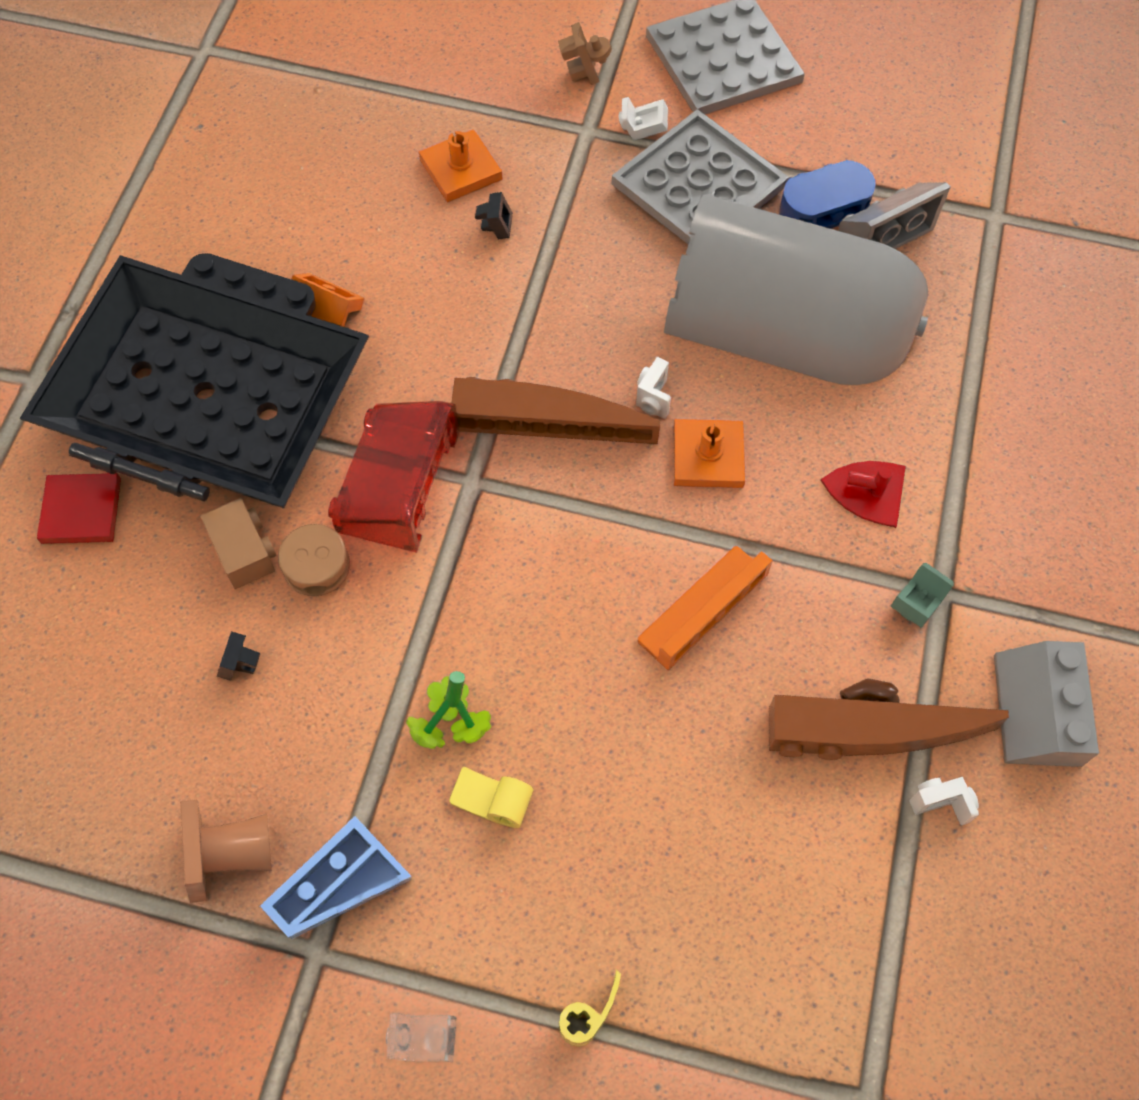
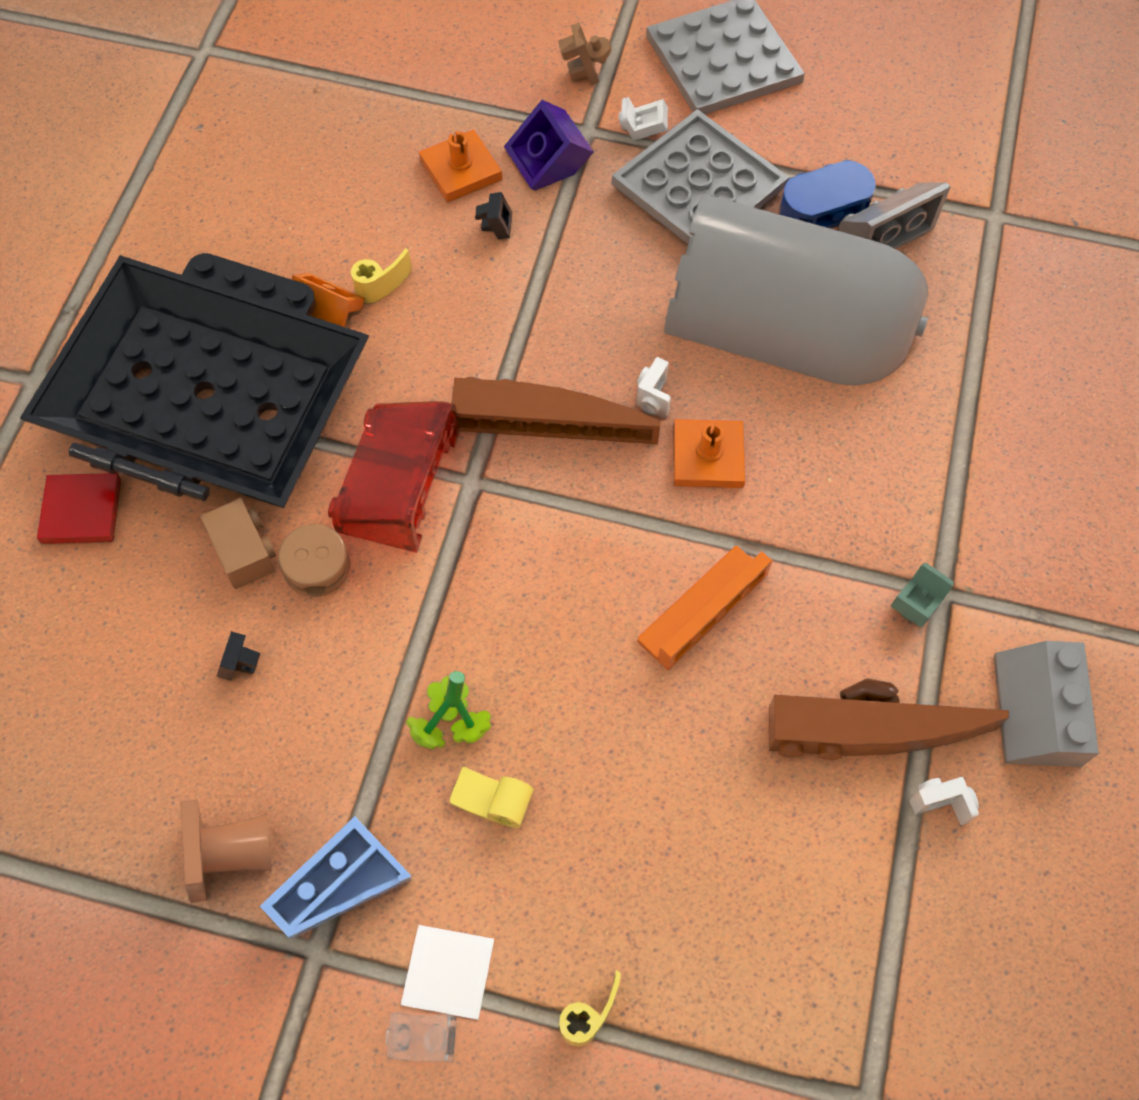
(374, 283): none -> light yellow panel
(447, 972): none -> white sticker
(548, 146): none -> dark purple slope
(868, 490): red shield -> none

